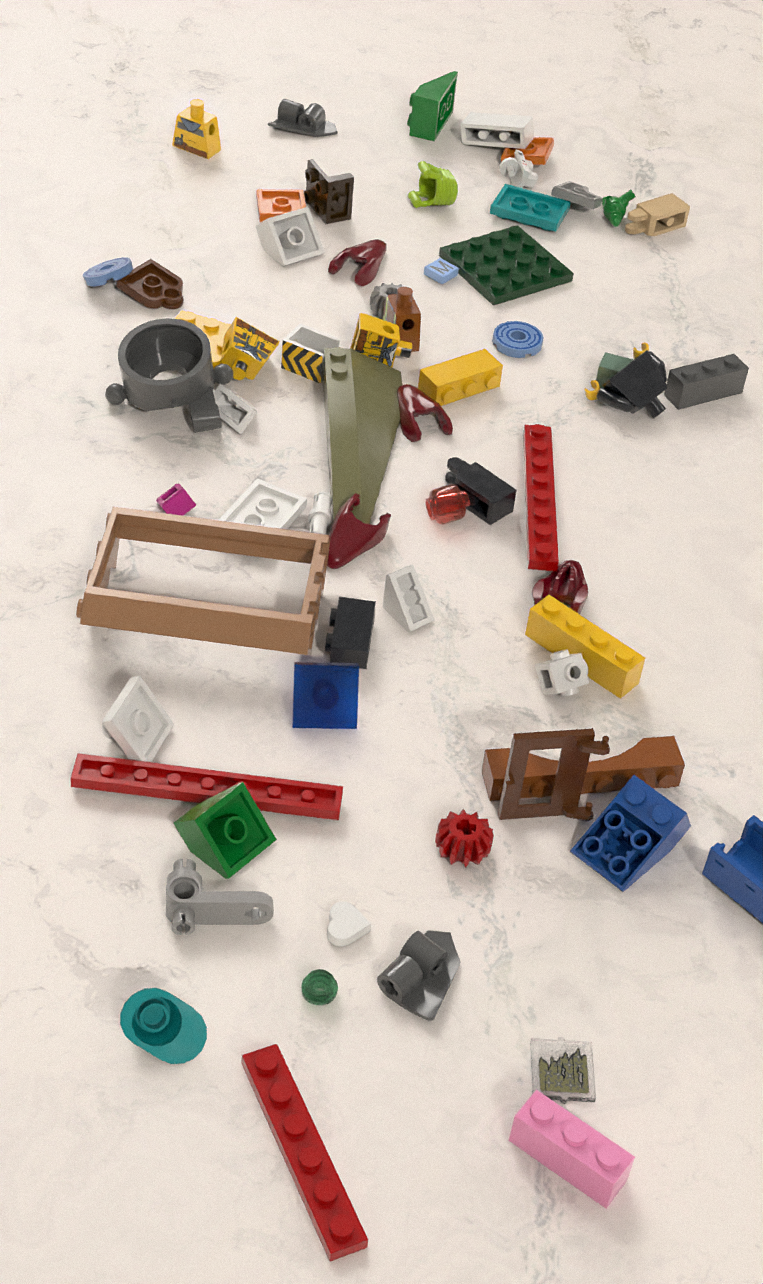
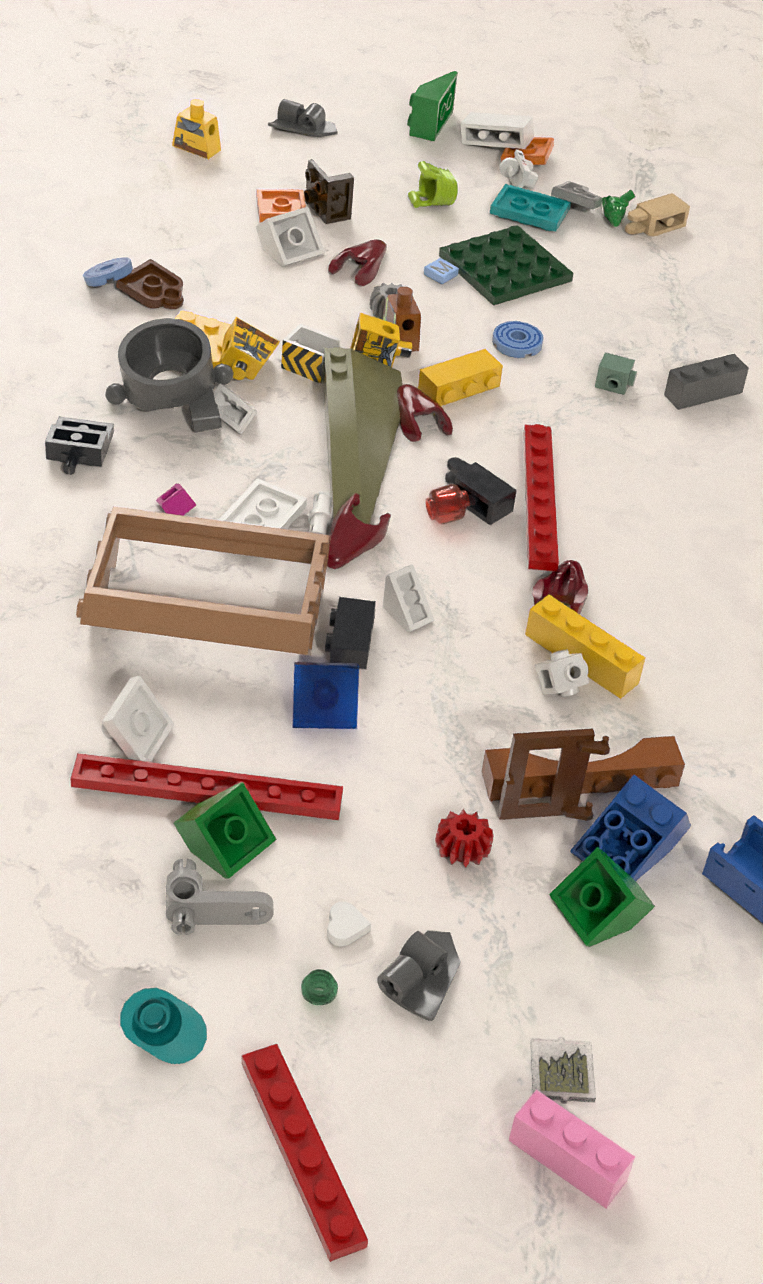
(78, 442): none -> black plate
(601, 899): none -> green slope
(634, 385): black torso -> none

